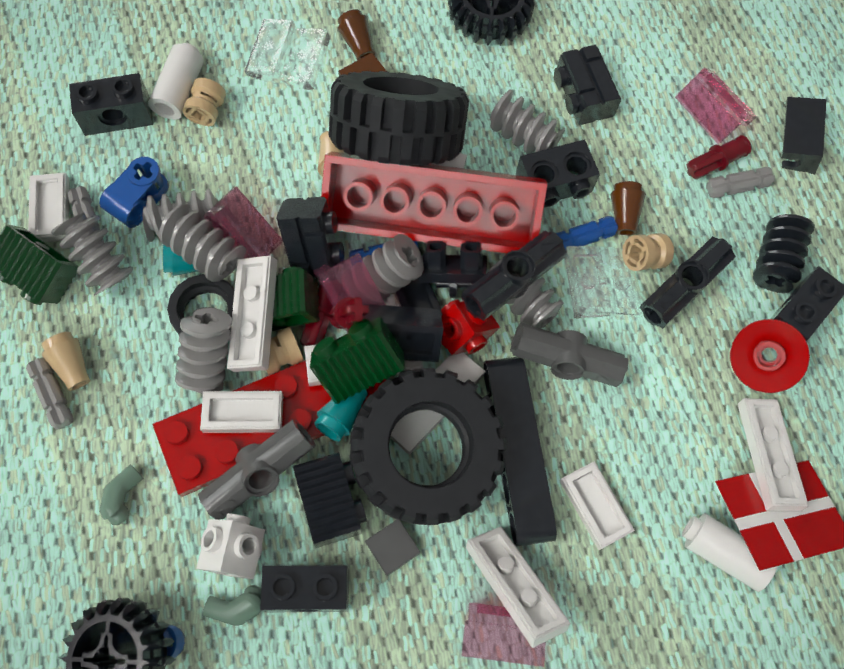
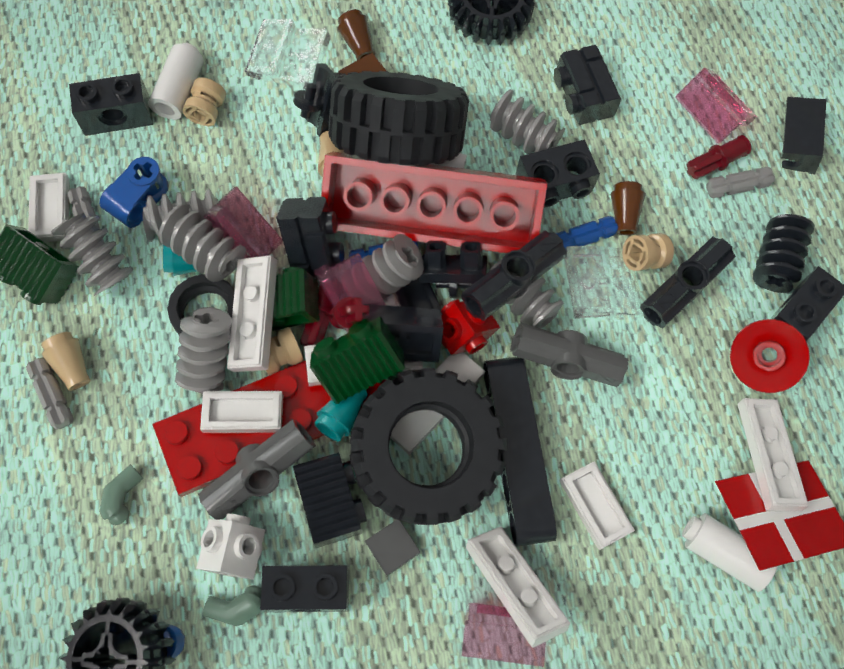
(316, 98): none -> black hips

